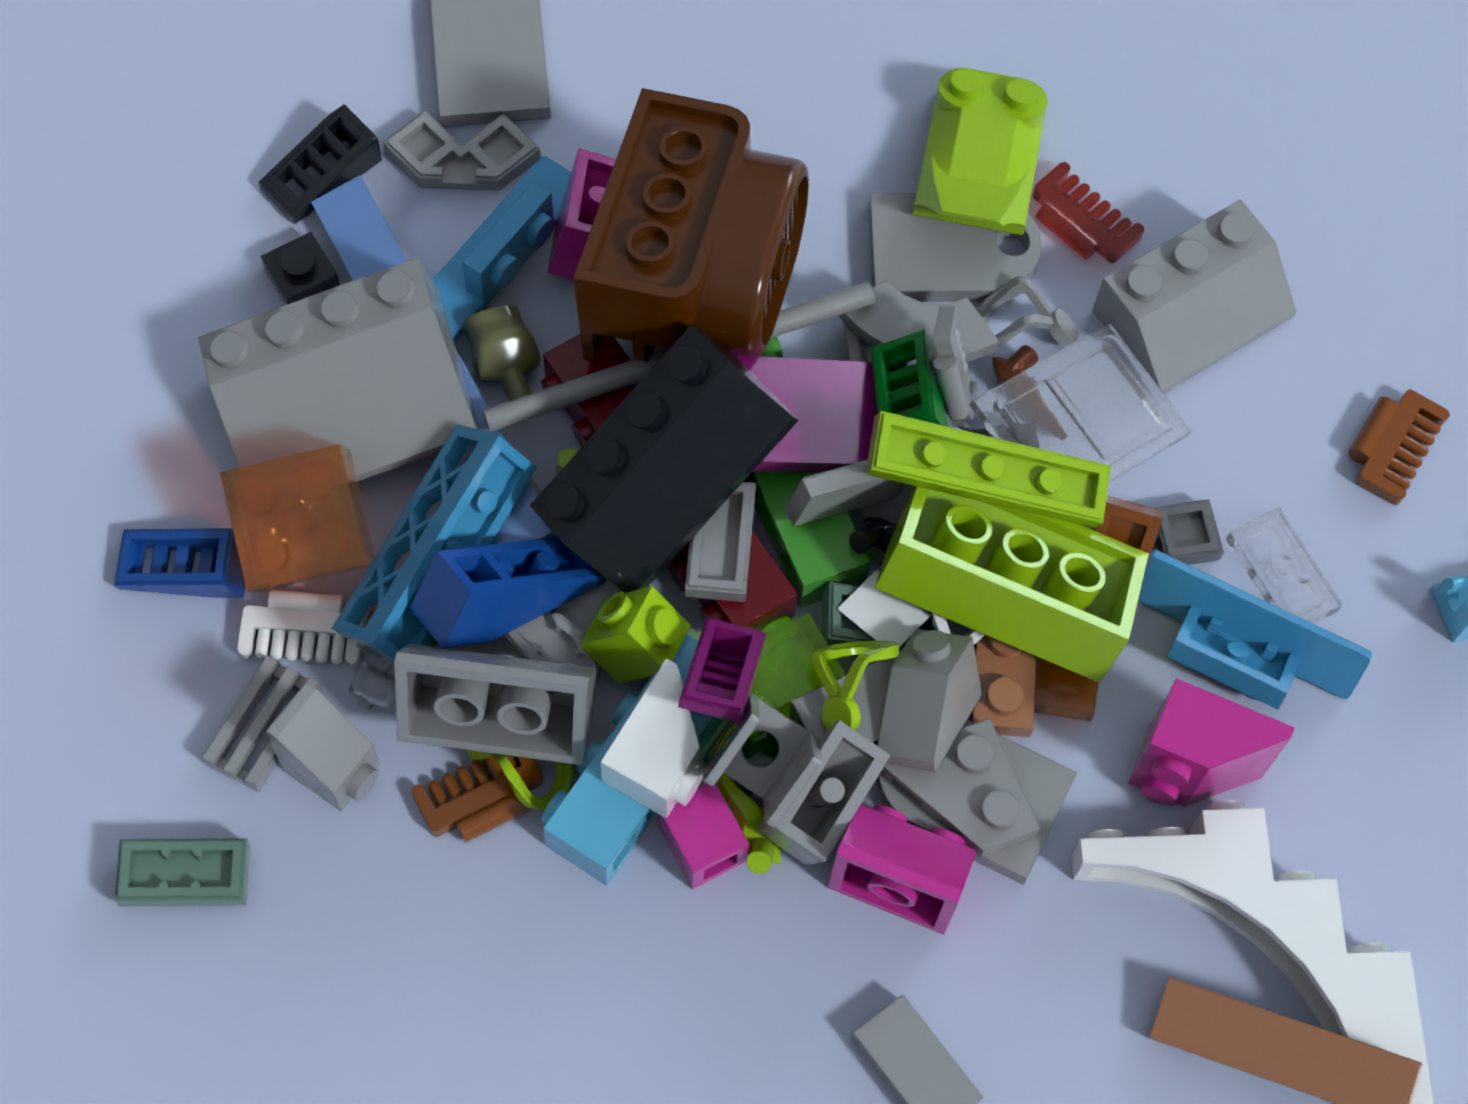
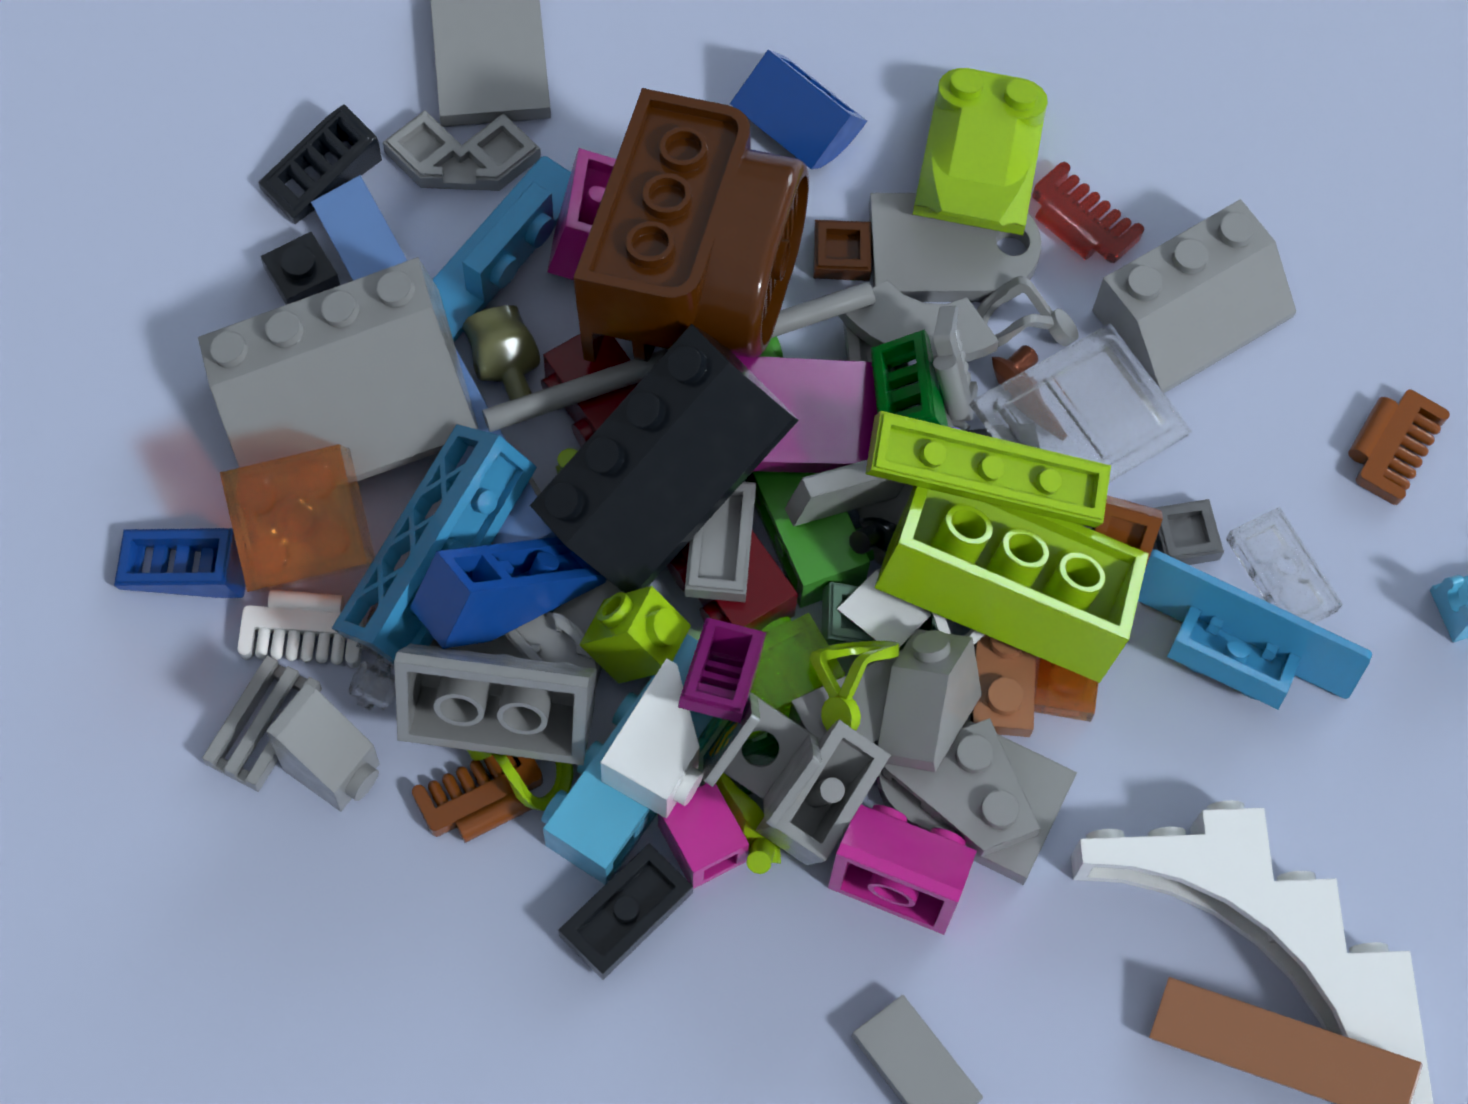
(182, 872): sand green plate -> none
(625, 911): none -> black plate
(797, 111): none -> blue brick
(842, 250): none -> reddish brown tile
(1204, 747): dark pink slope -> none

